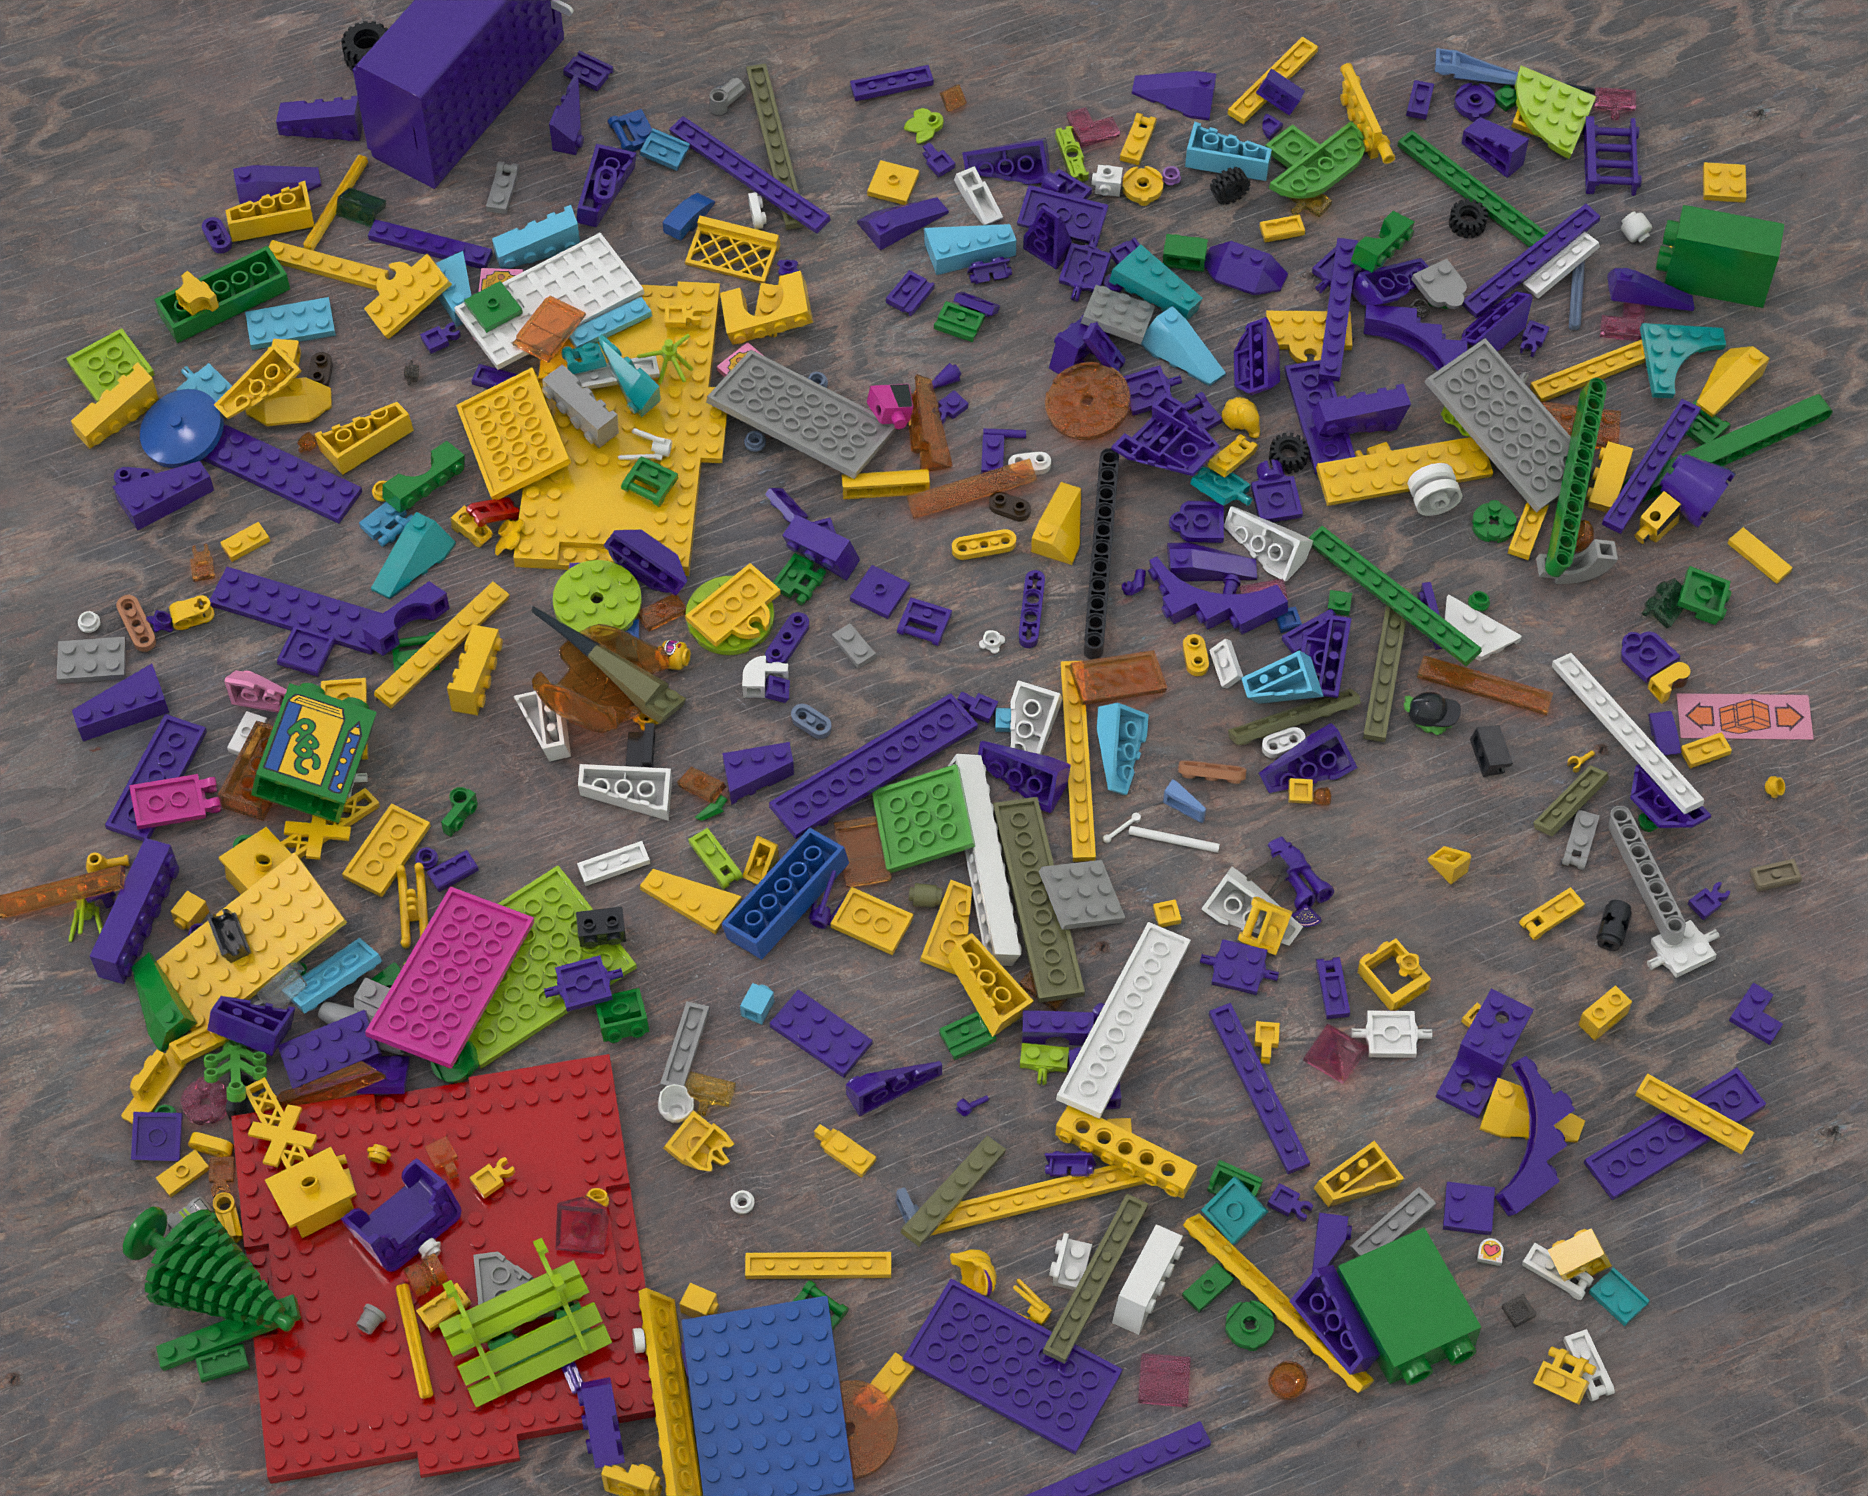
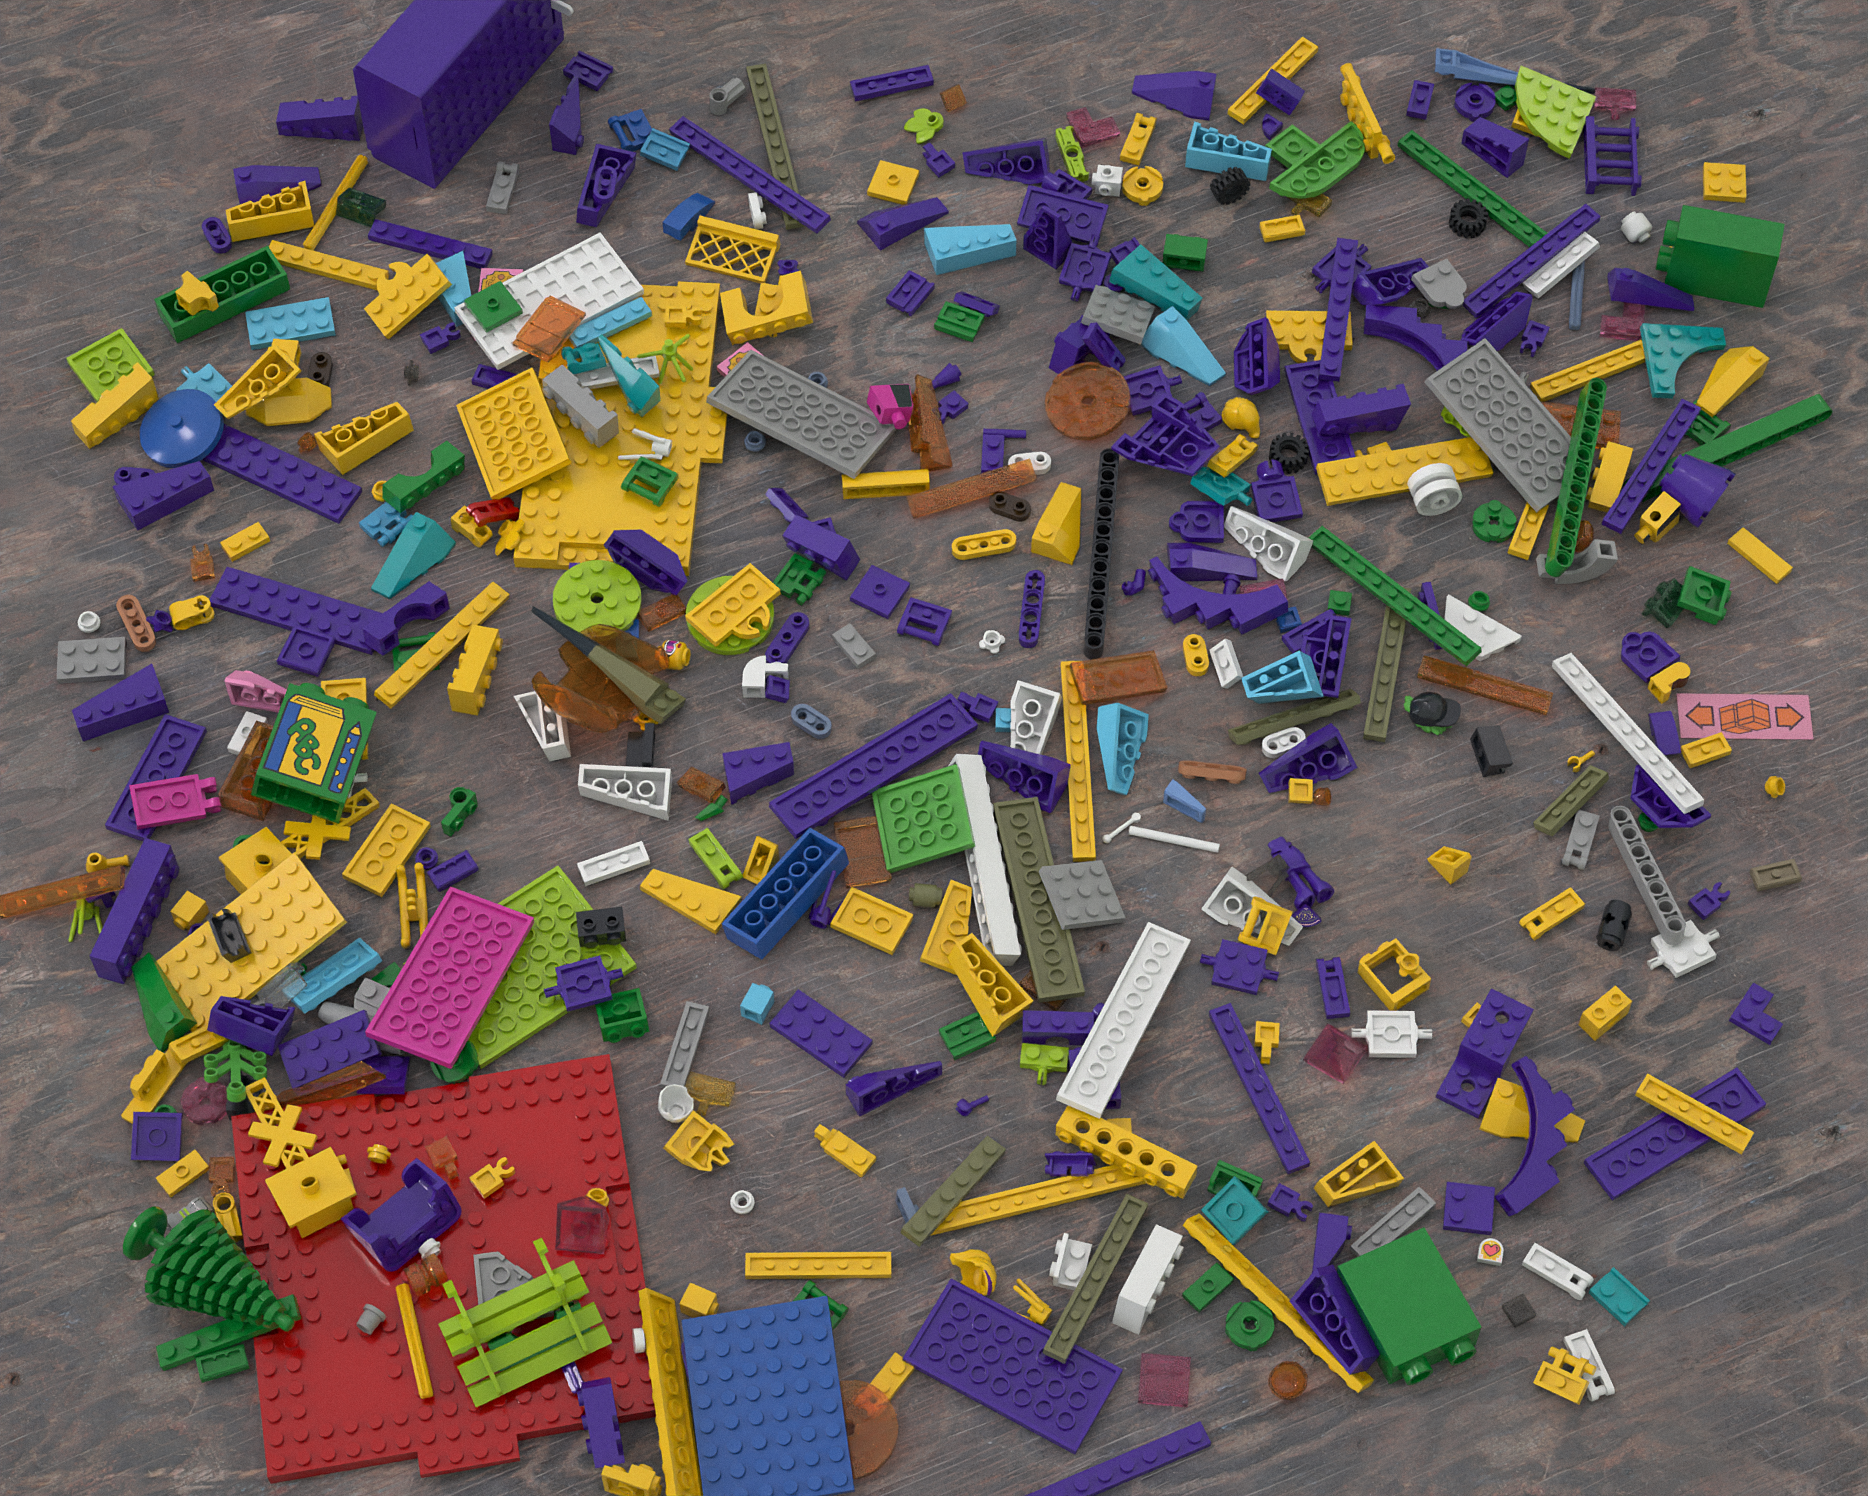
(210, 1145): yellow beam -> none
(359, 38): black tyre -> none
(441, 1308): yellow plate -> none
(537, 240): medium azure wedge -> none
(978, 196): white slope -> none
(981, 270): dark purple hinge -> none
(1167, 913): yellow plate -> none
(1173, 172): medium lavender plate -> none
(1244, 268): dark purple wedge -> none
(1373, 252): green arch -> none
(1579, 1255): yellow brick -> none

